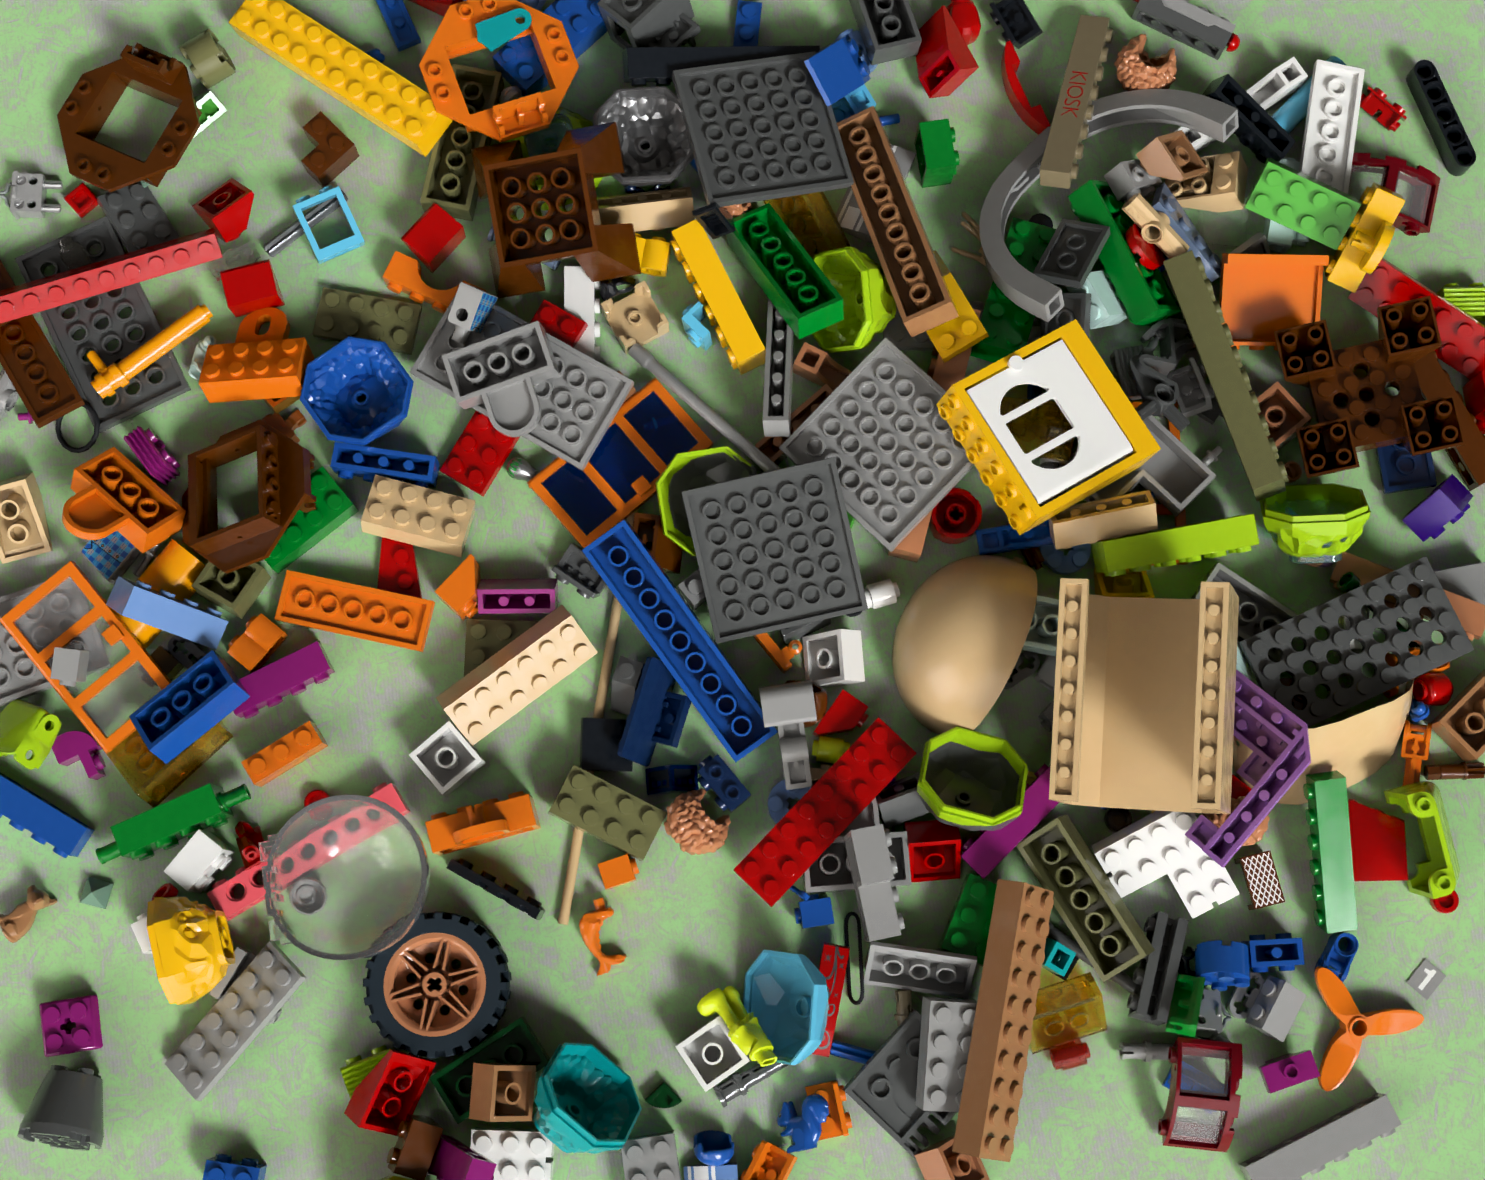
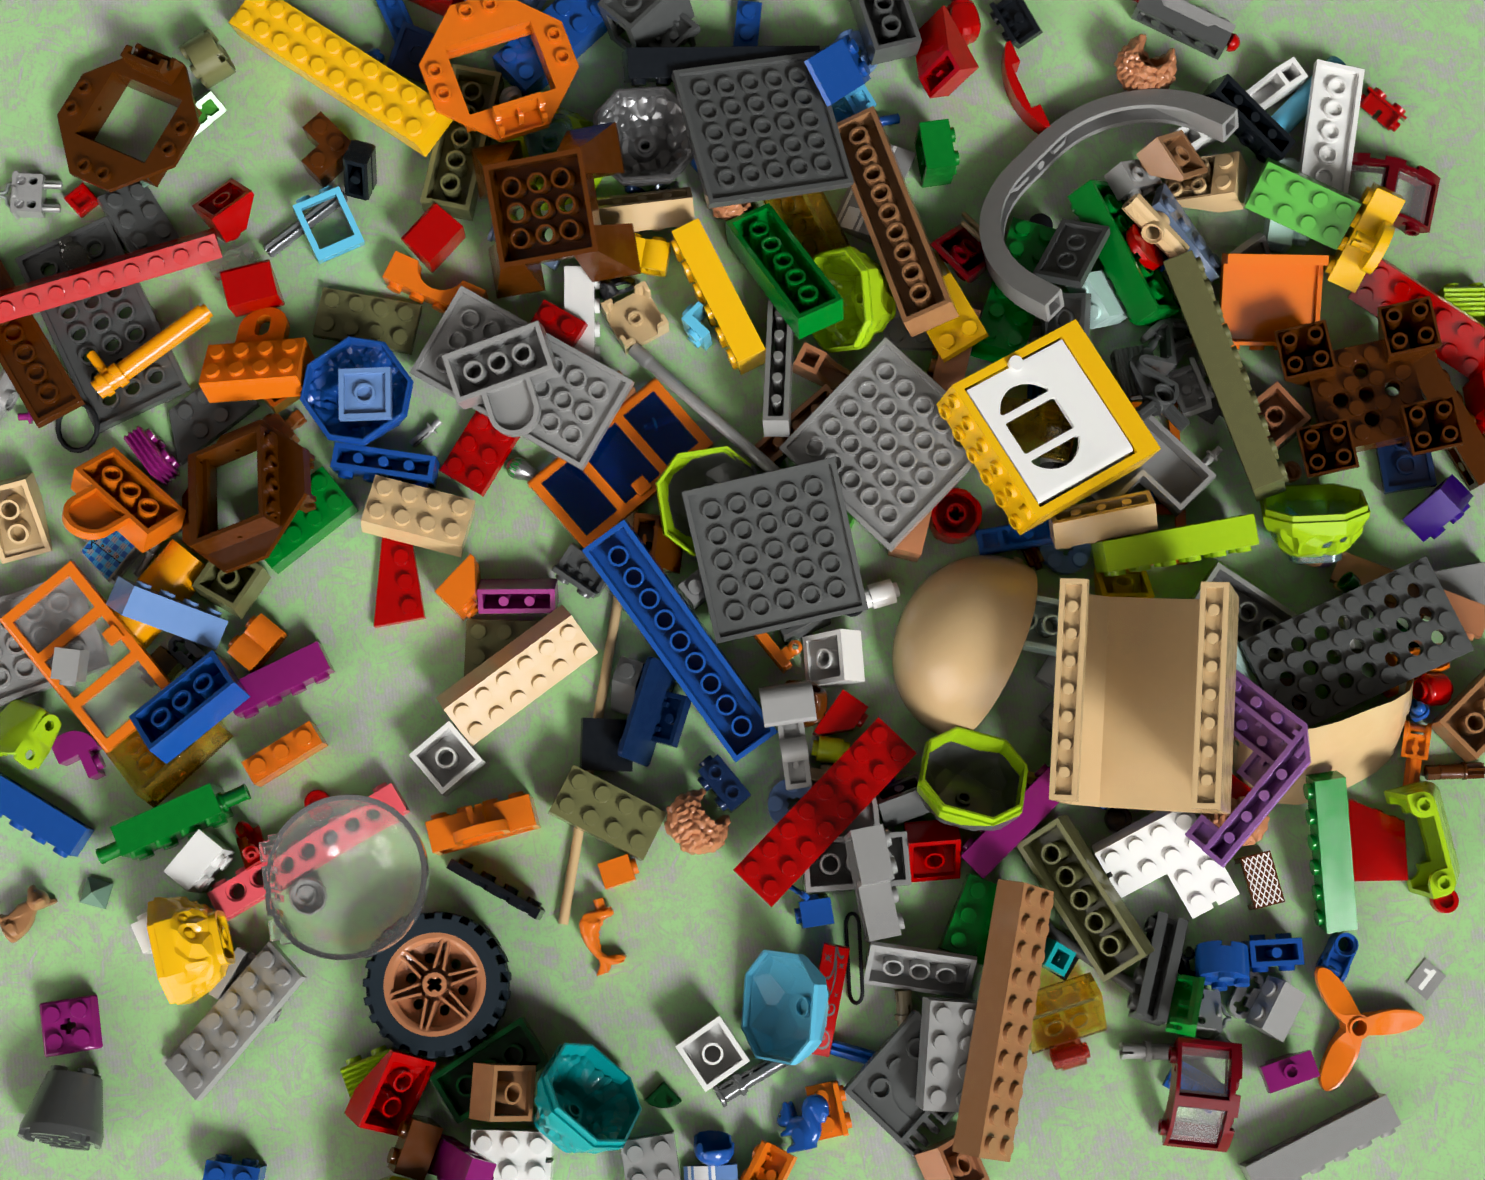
(166, 890): red tile -> none
(199, 356): light aqua piece -> none
(200, 423): none -> dark grey wing
(355, 610): orange plate -> none
(360, 169): none -> black brick
(365, 394): none -> medium blue plate
(409, 51): none -> dark blue plate
(427, 431): none -> light grey piece
(470, 311): light grey torso -> none
(502, 28): teal piece -> none
(671, 779): slope -> none
(715, 220): black slope -> none
(742, 1026): neon yellow piece -> none
(962, 253): none -> dark red slope
(1026, 672): dark grey beam -> none
(1075, 102): dark tan brick -> none
(1440, 129): black beam -> none

